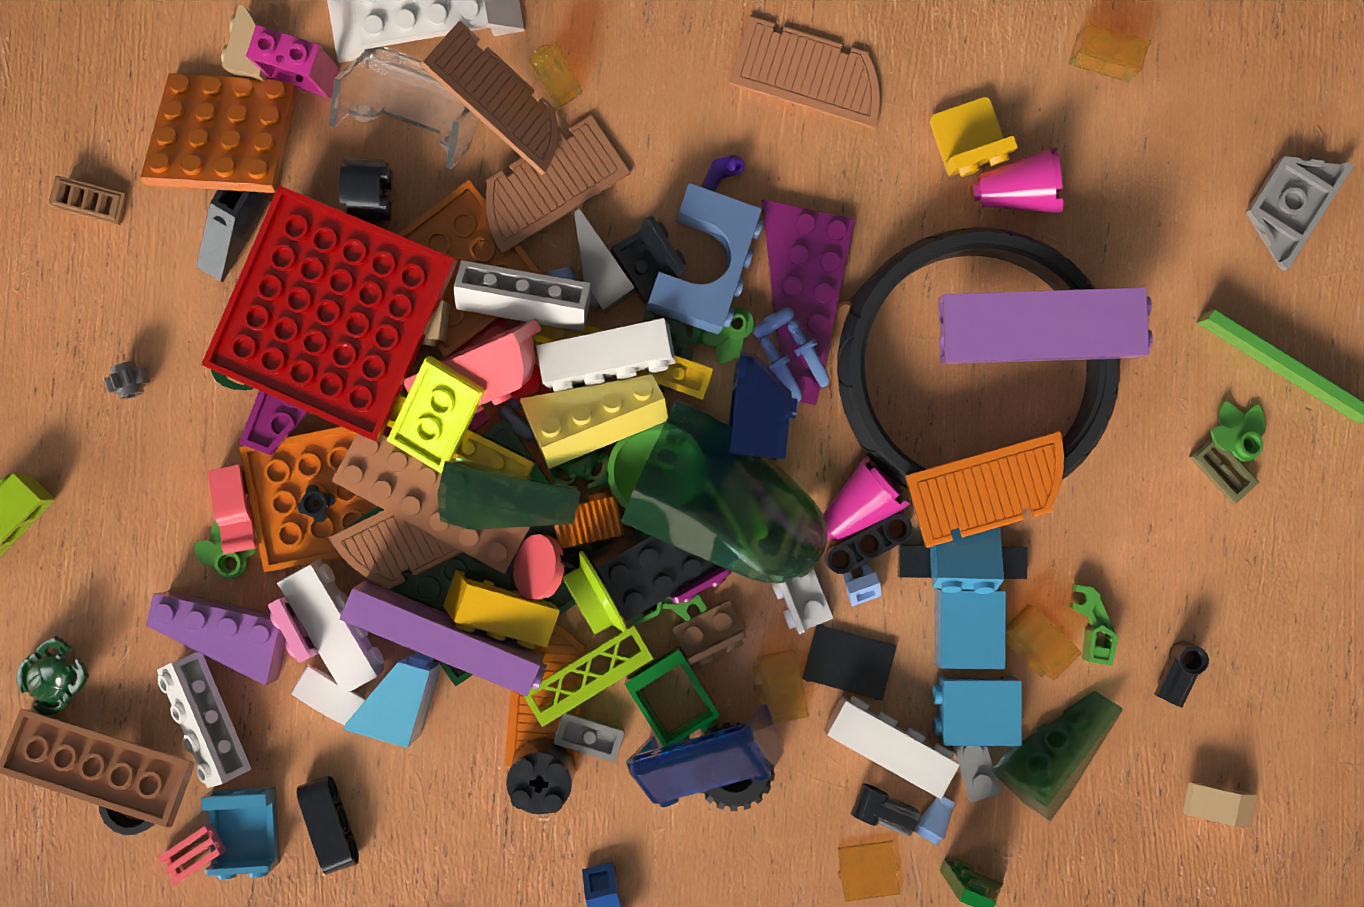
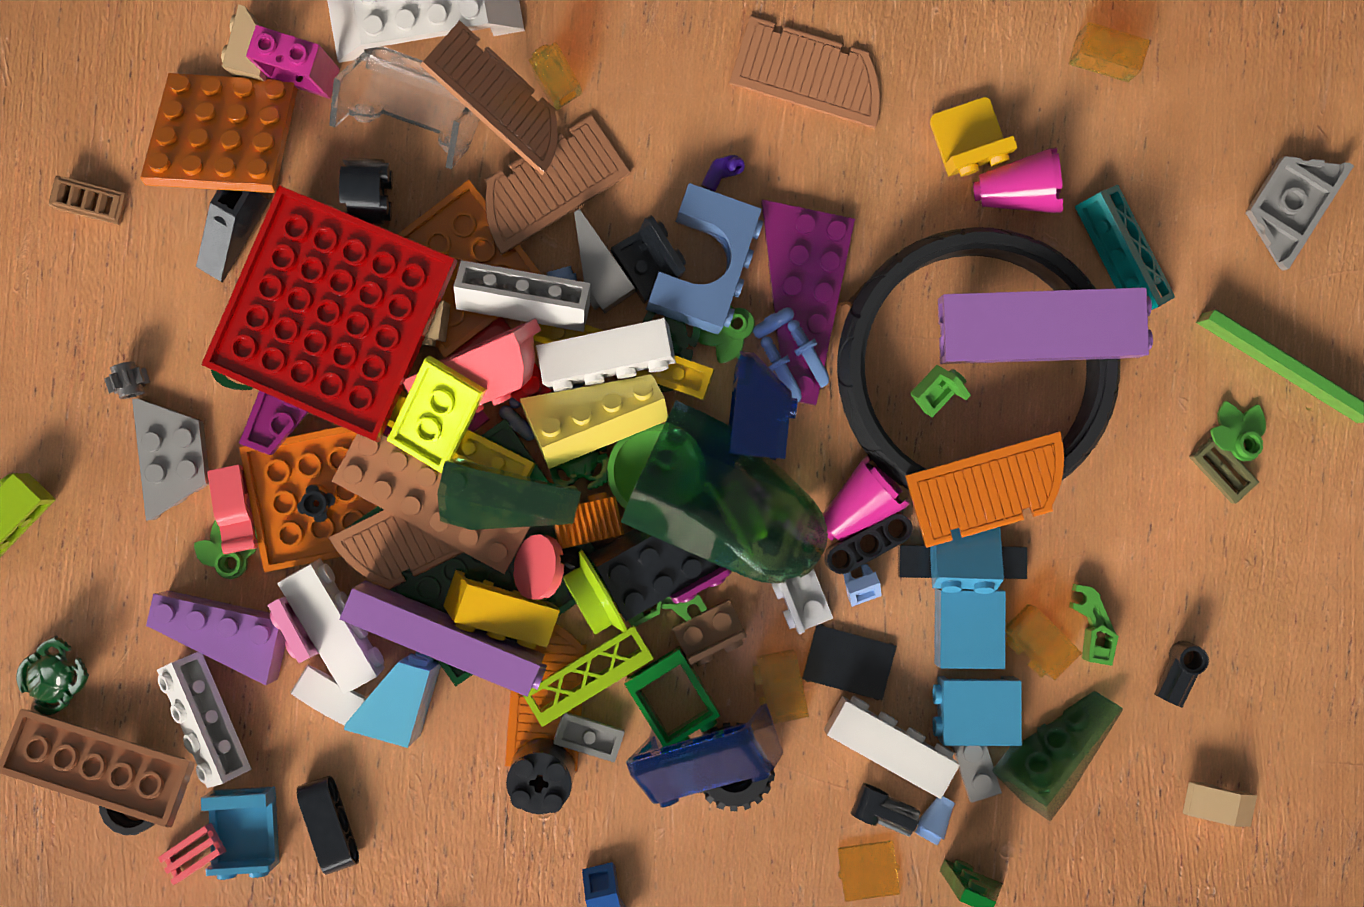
(169, 455): none -> light grey wing
(938, 388): none -> bright green bracket
(1122, 251): none -> teal fence

